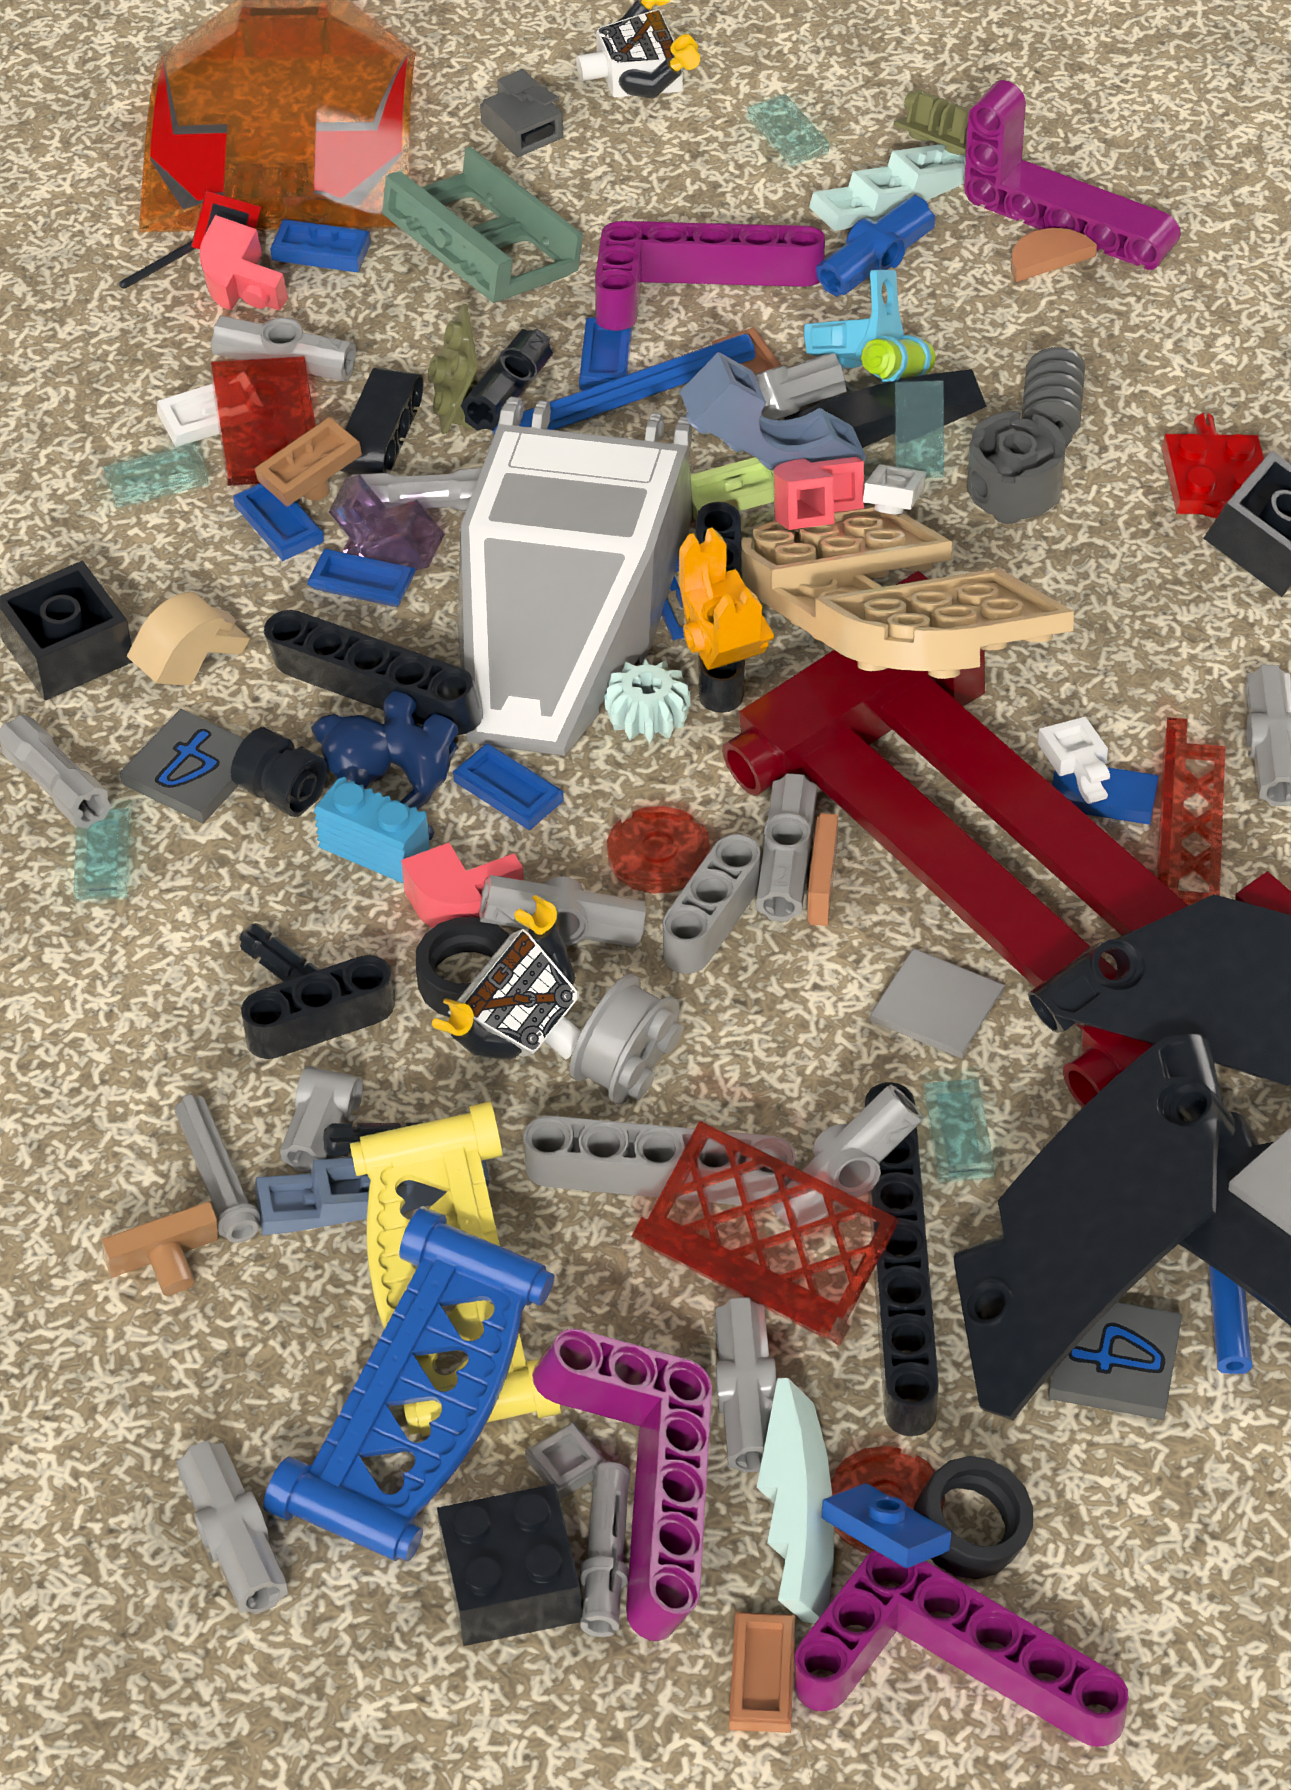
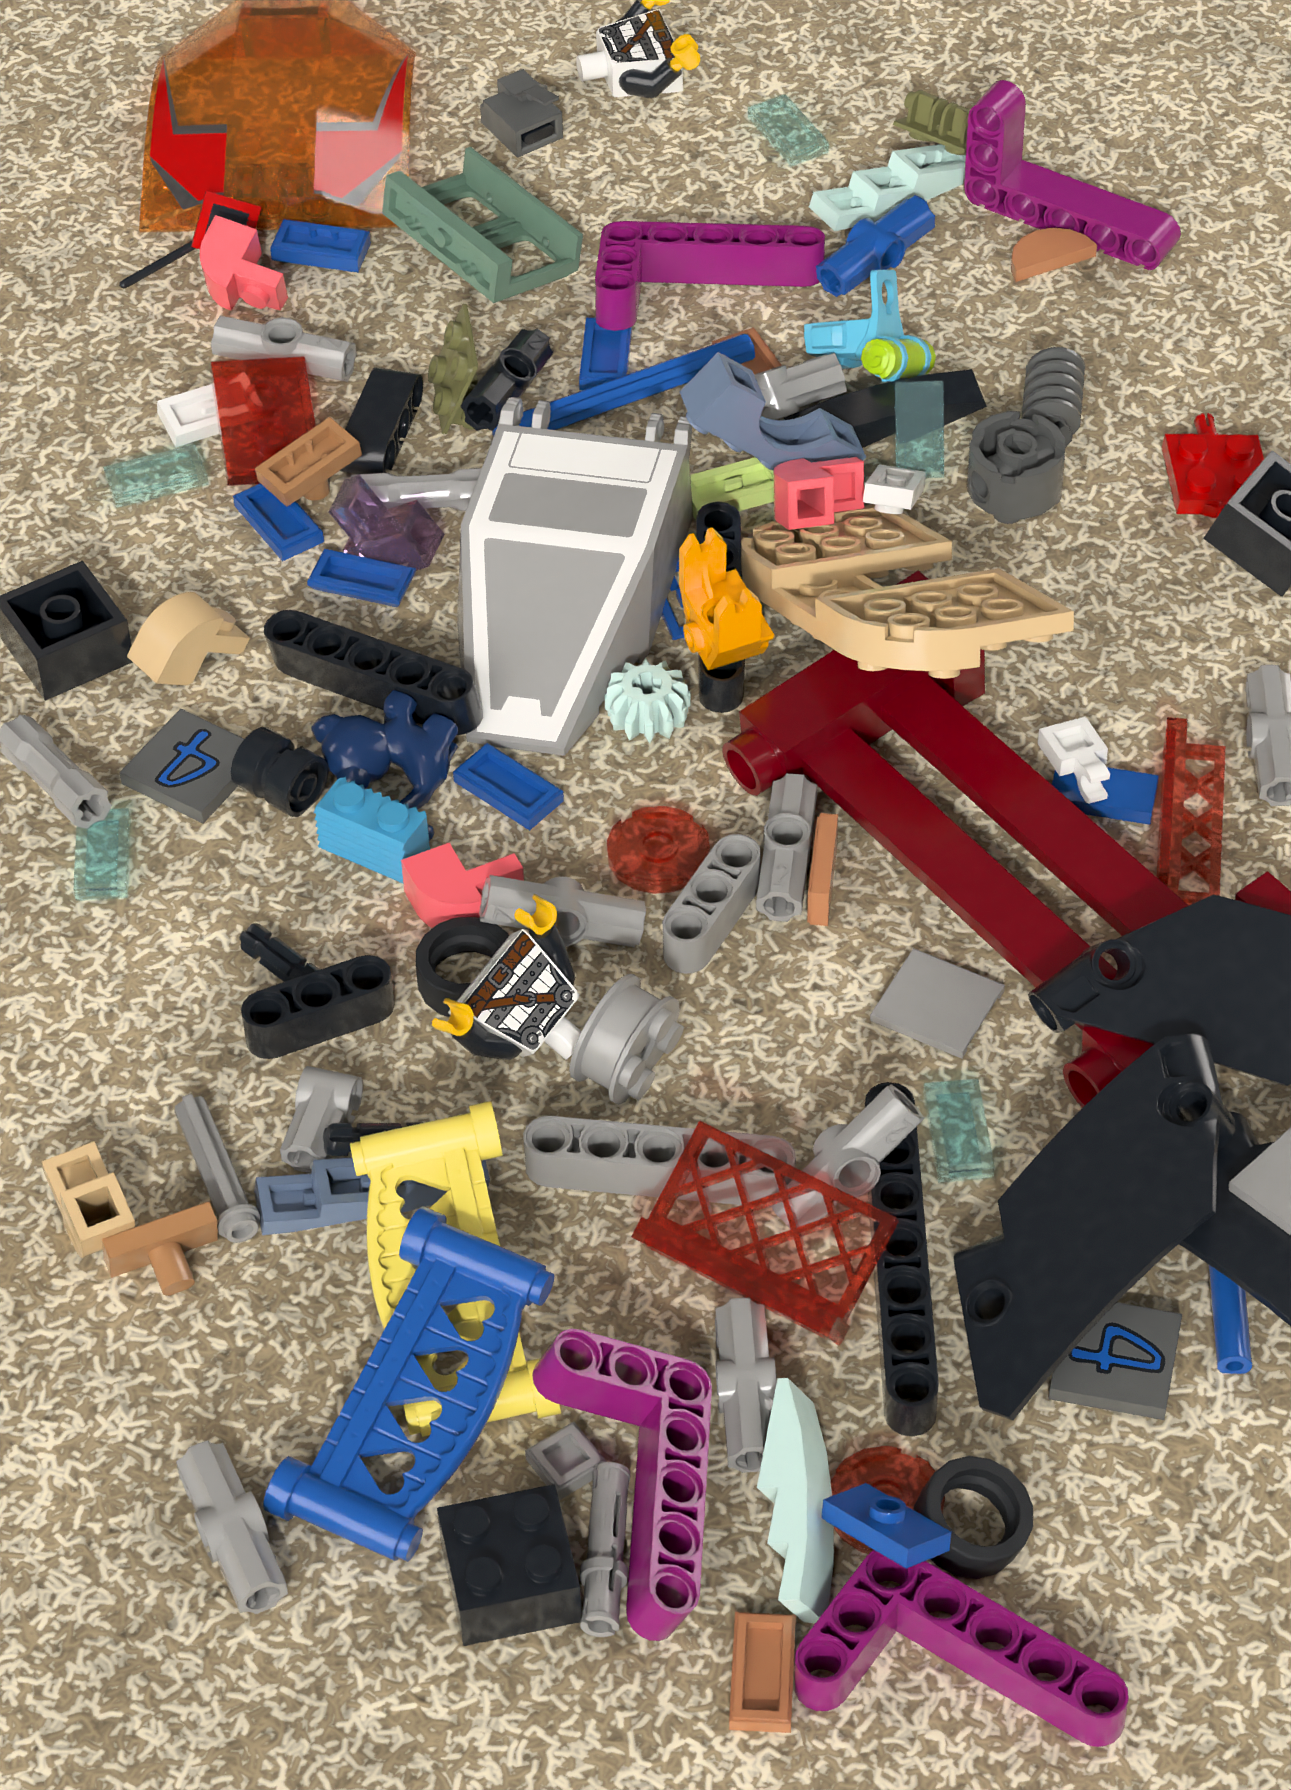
(87, 1198): none -> tan brick

